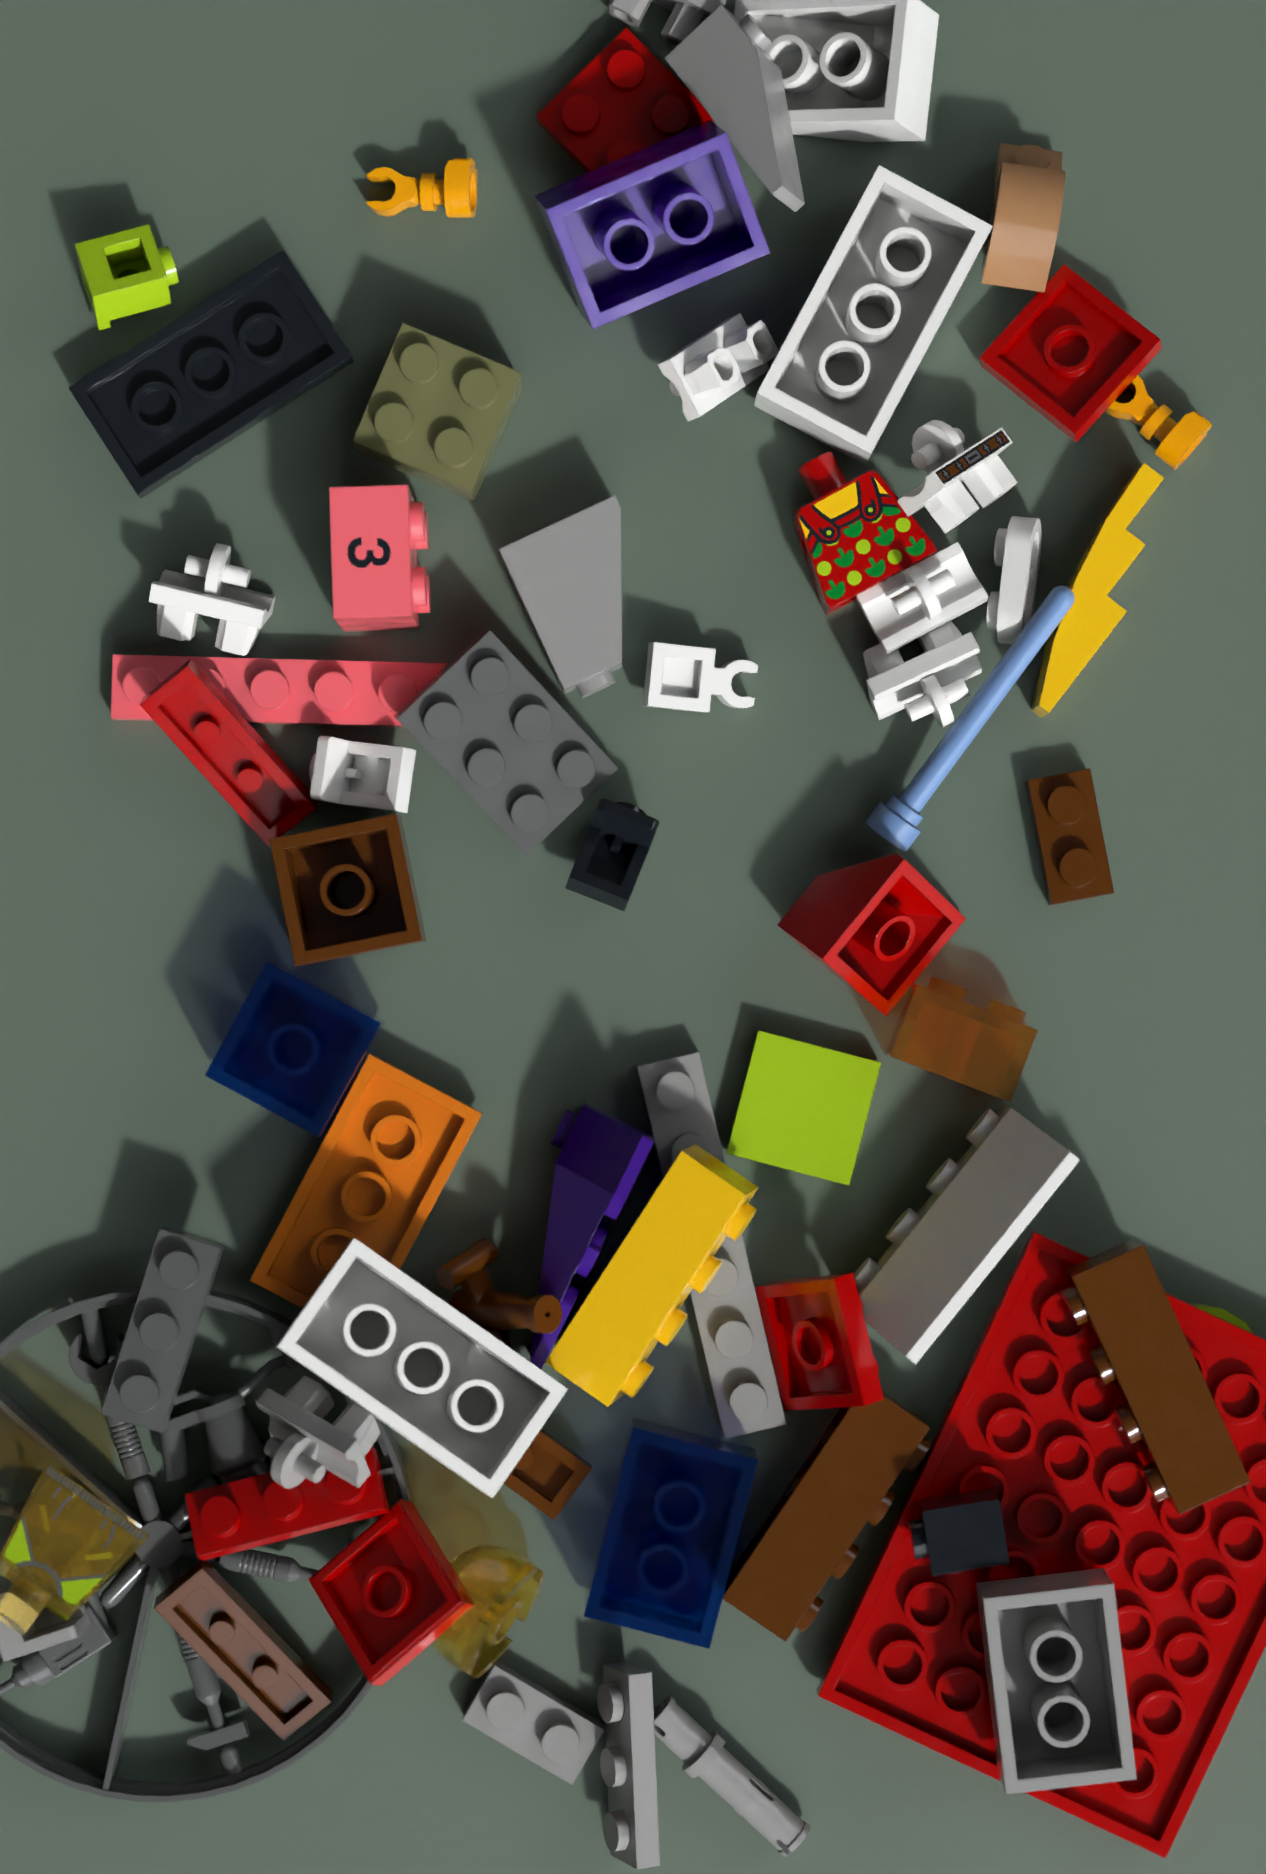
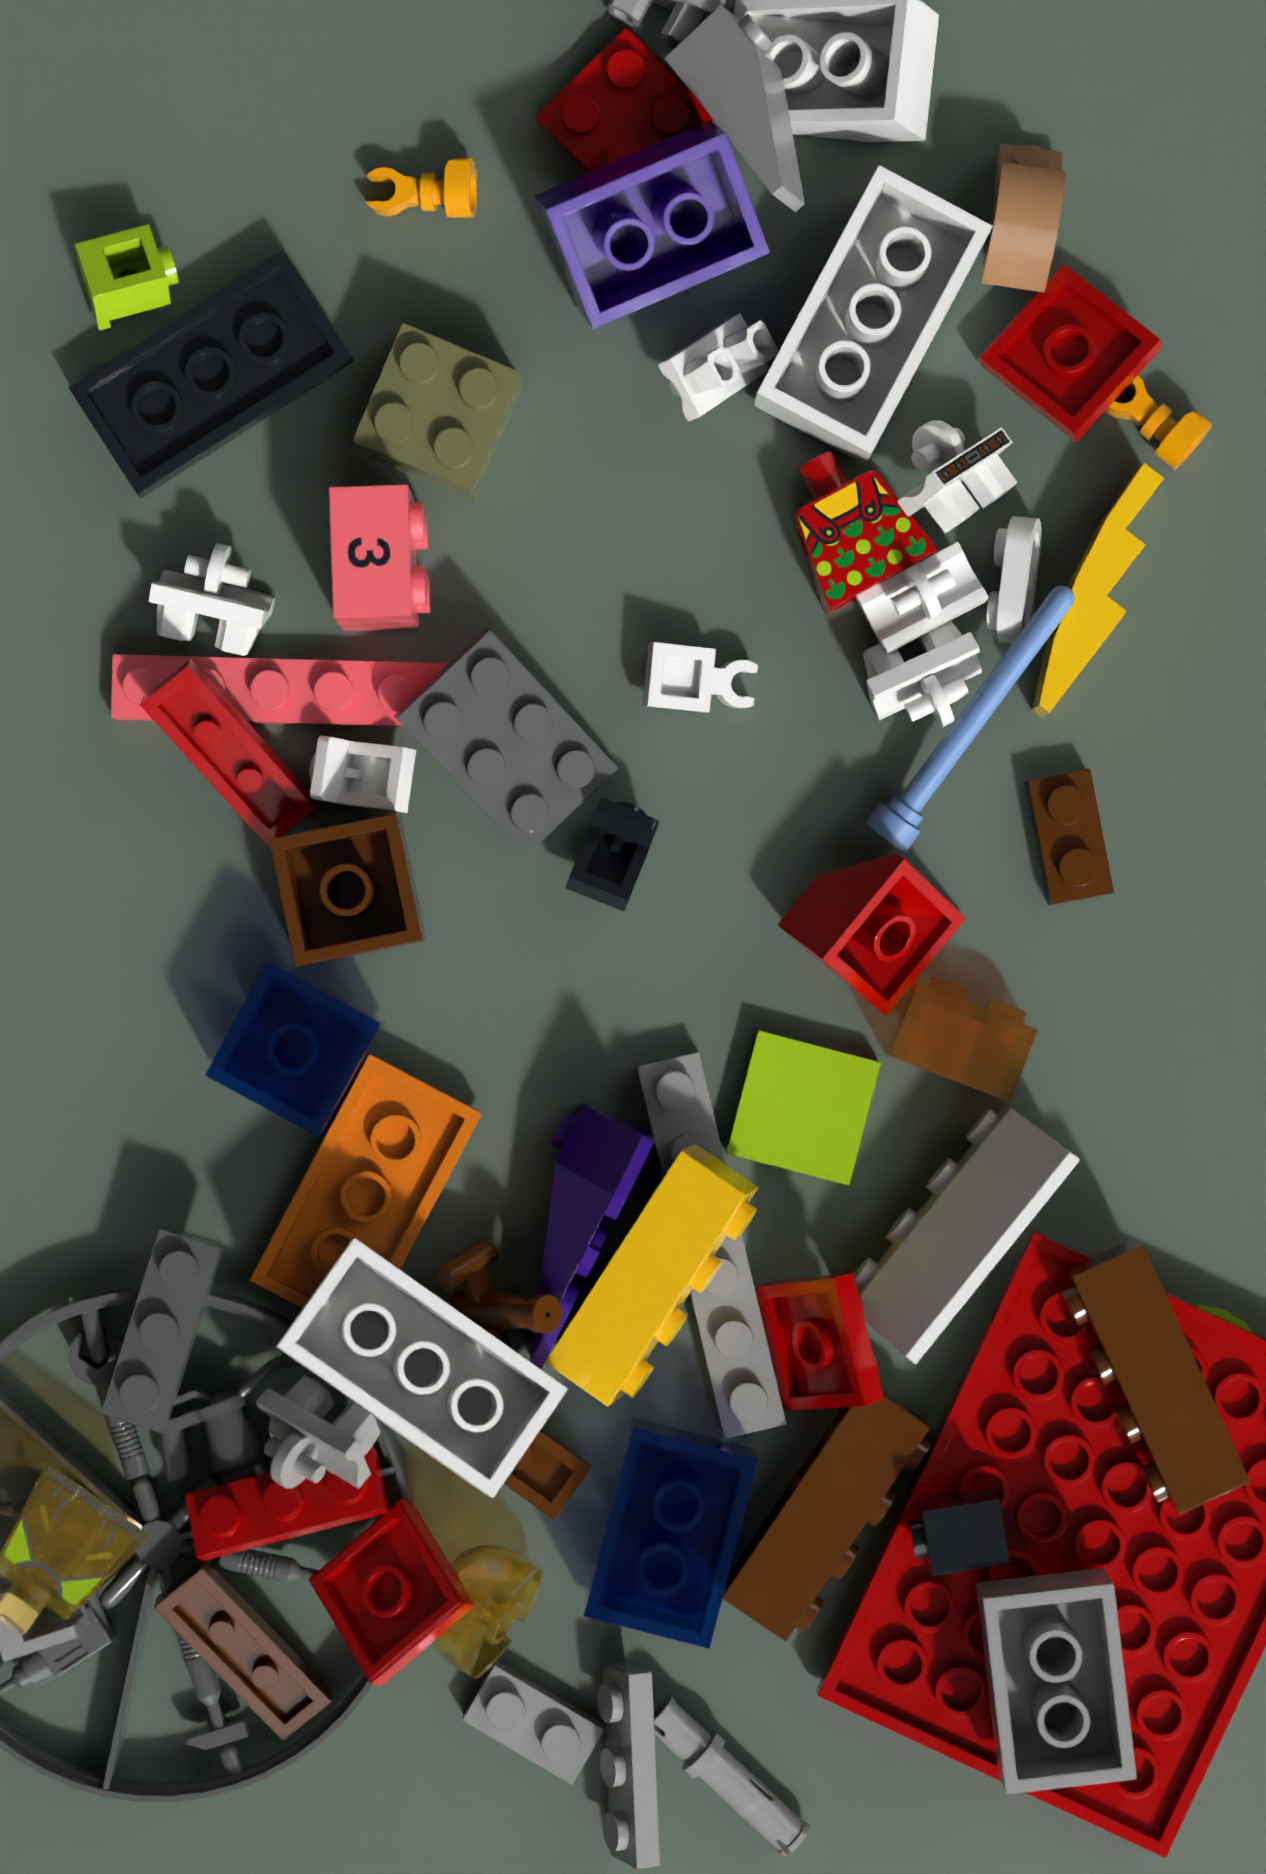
(573, 594): light grey slope -> none

